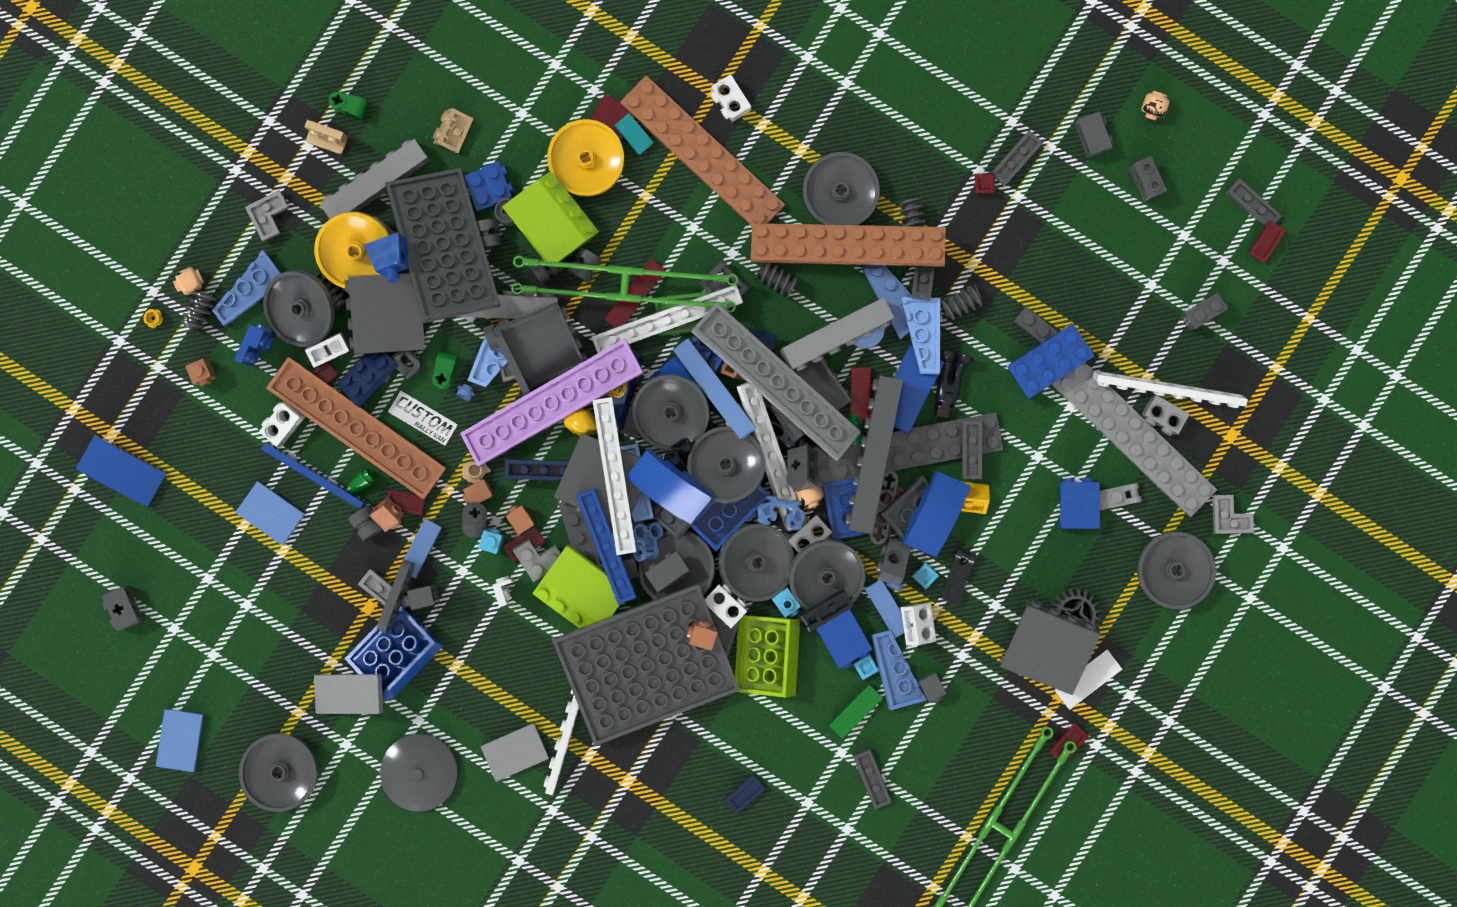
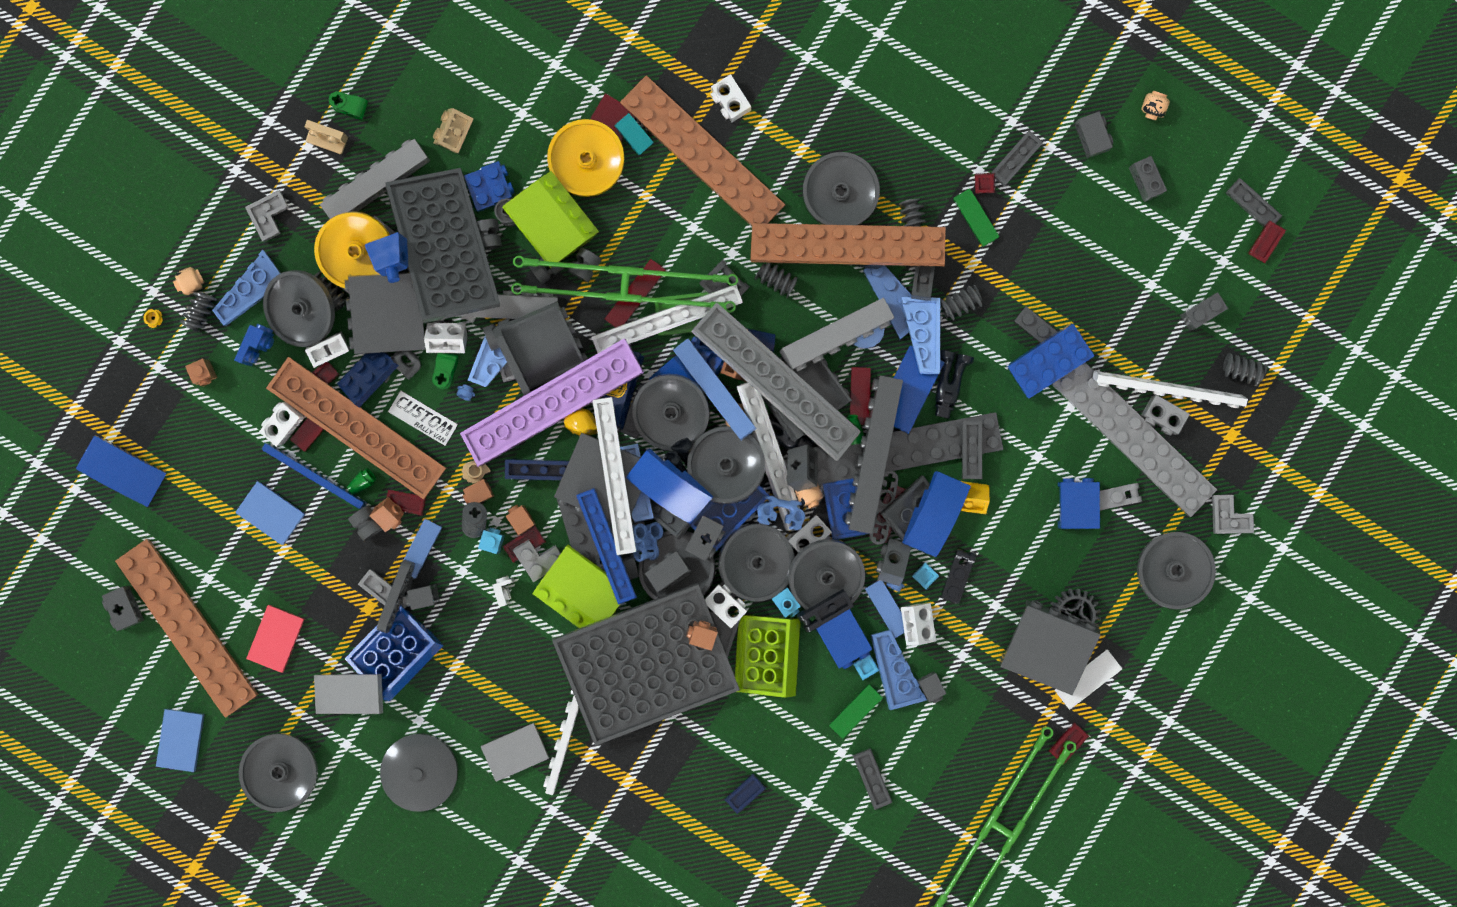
(186, 627): none -> nougat plate
(275, 638): none -> coral tile
(306, 434): none -> dark red tile
(445, 337): none -> white brick
(695, 544): none -> dark grey brick
(976, 217): none -> green tile
(1244, 368): none -> dark grey piece

